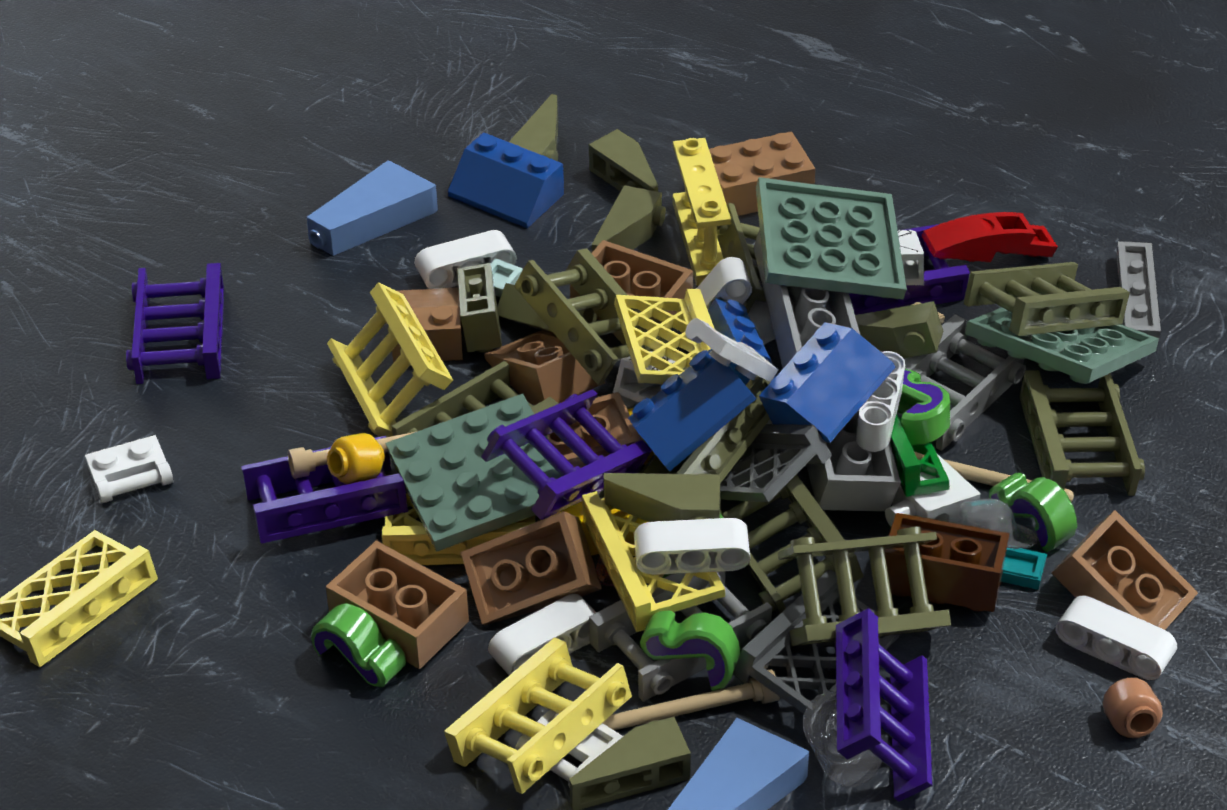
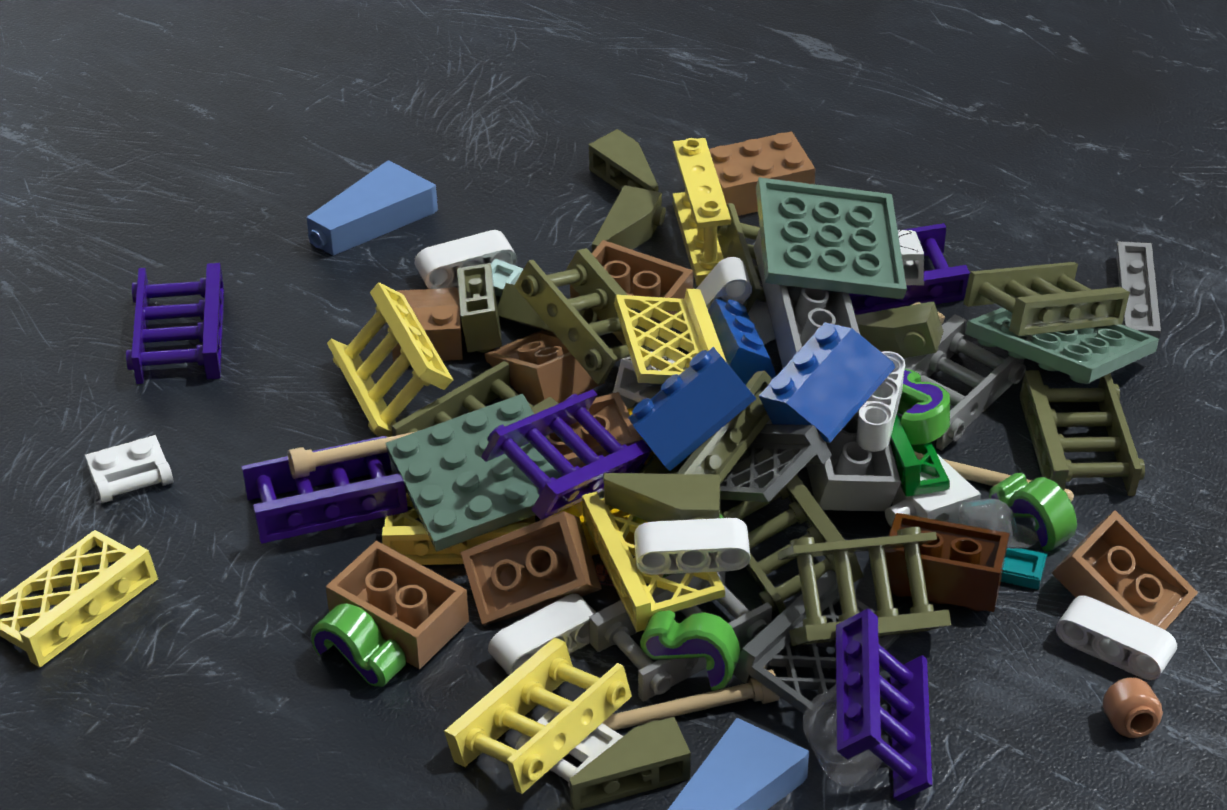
(355, 458): yellow head -> none
(507, 180): blue slope -> none
(541, 130): olive slope -> none
(727, 350): white plate -> none
(984, 234): red slope -> none

